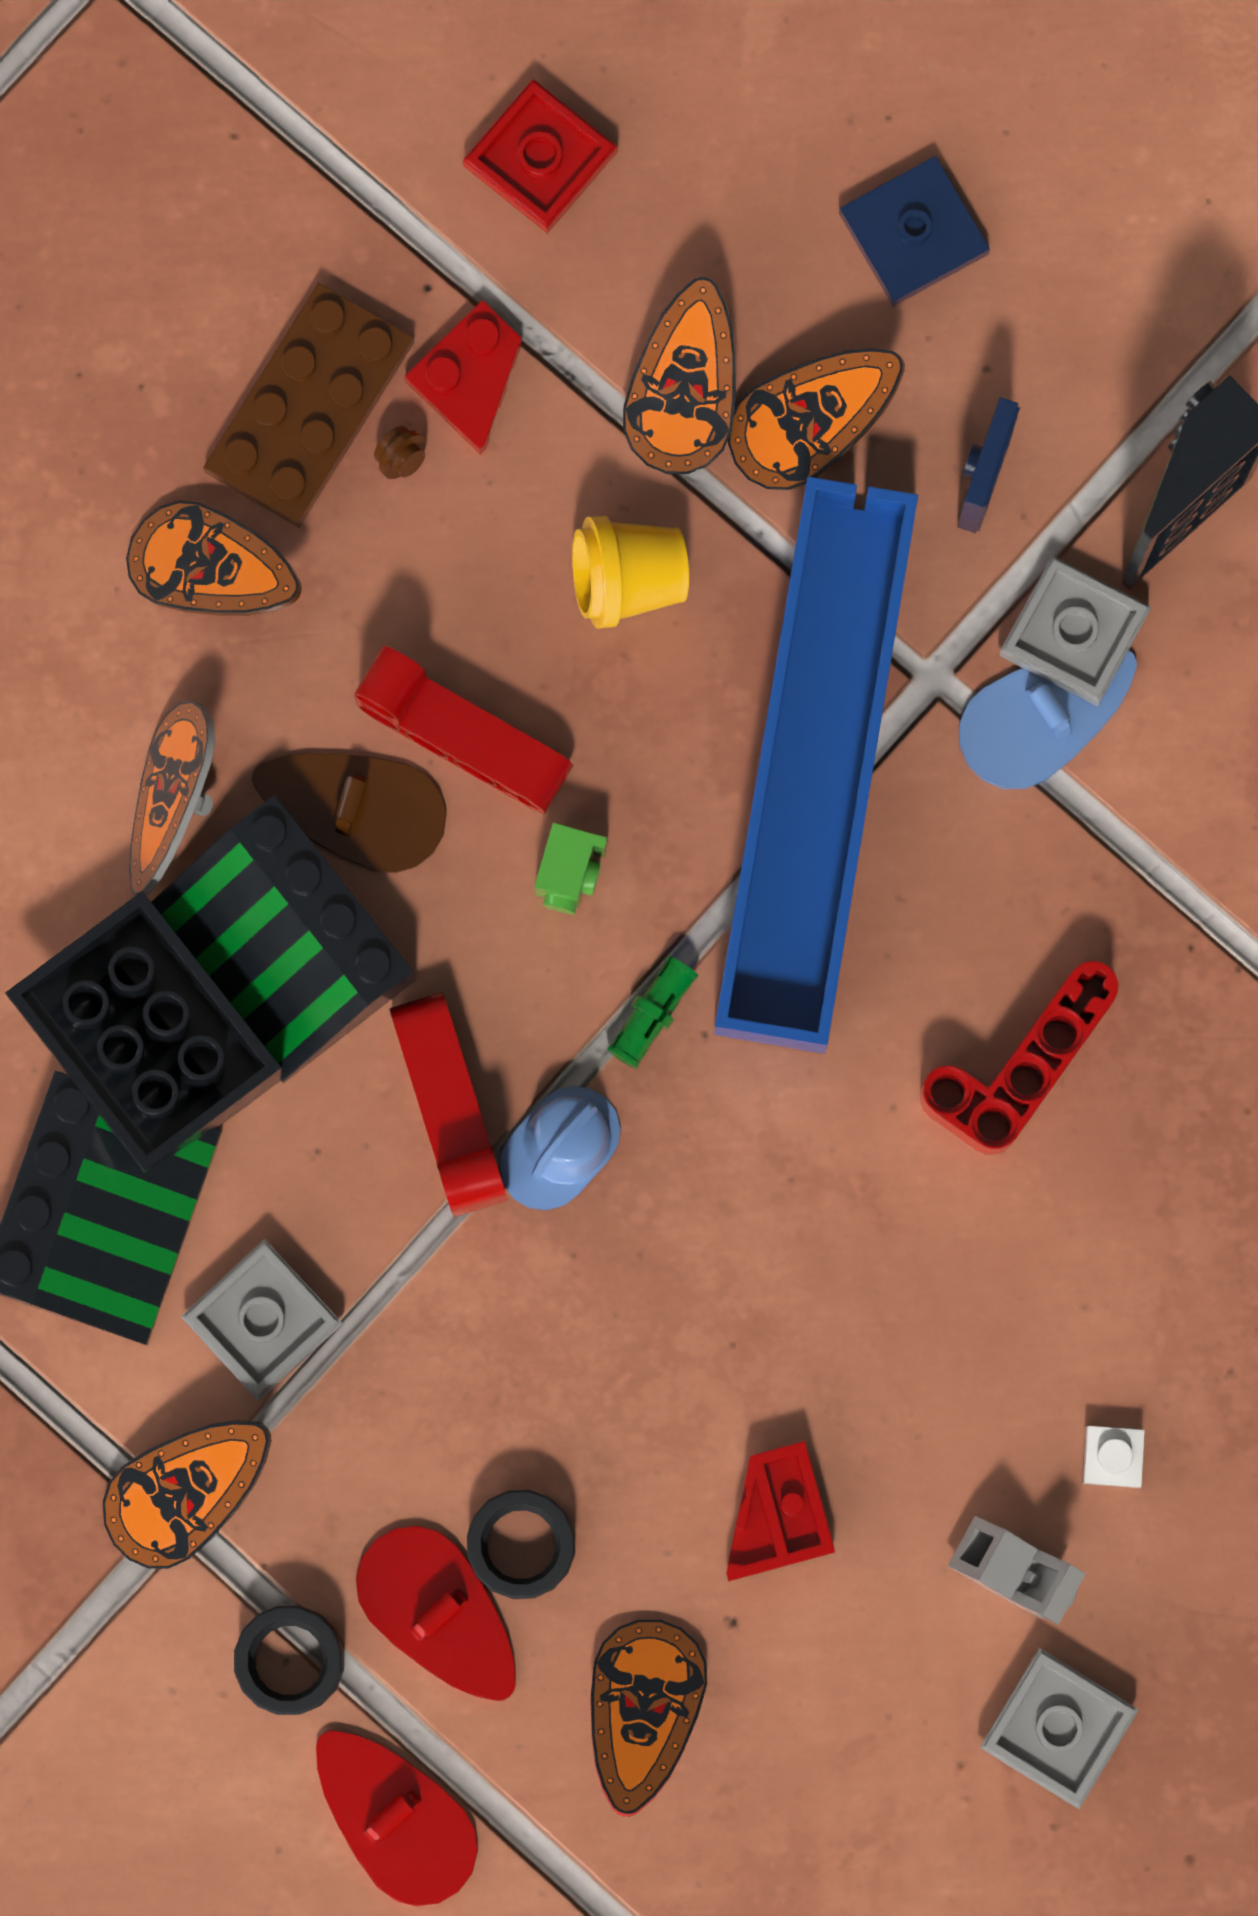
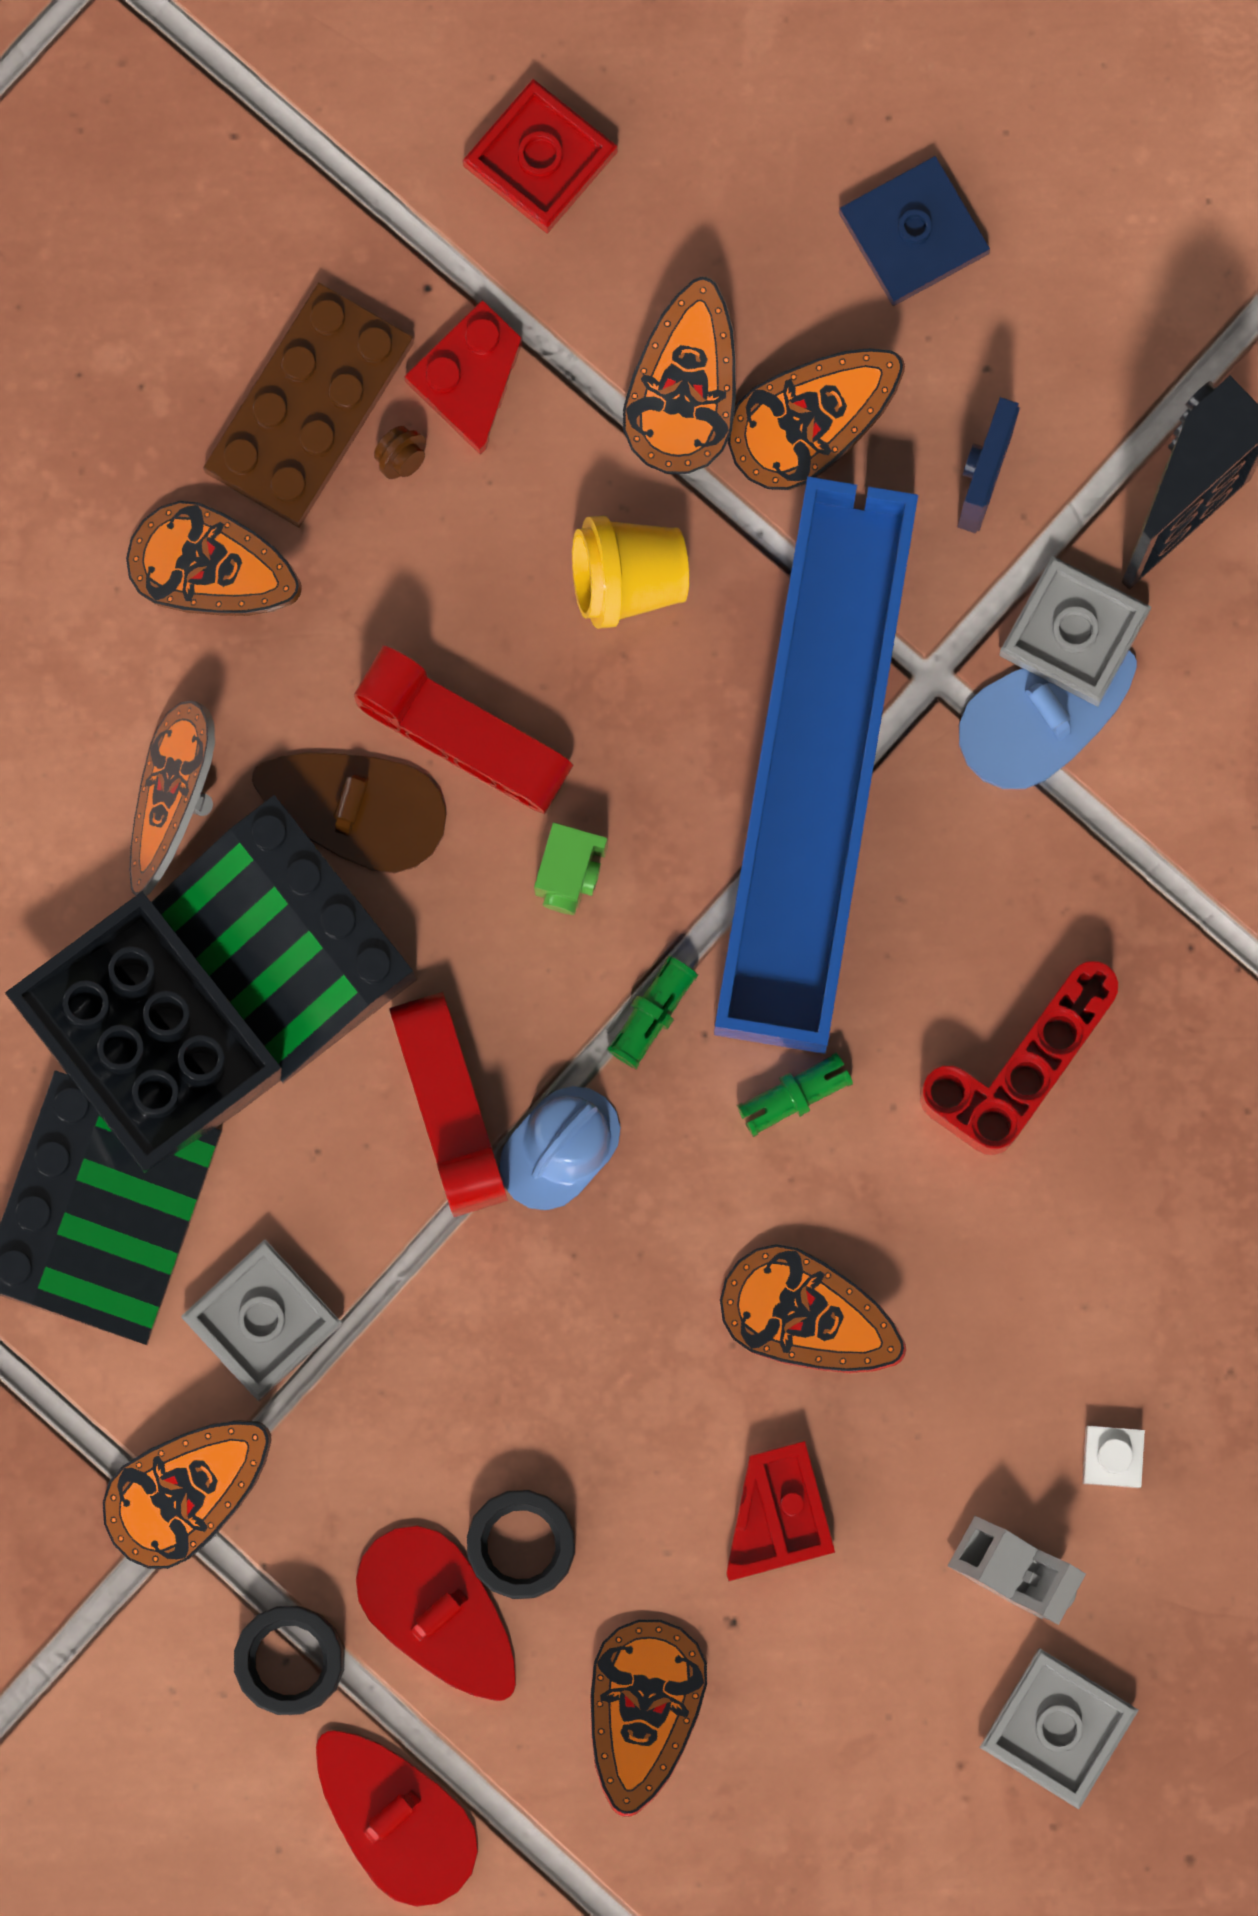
(794, 1094): none -> green pin
(806, 1314): none -> shield

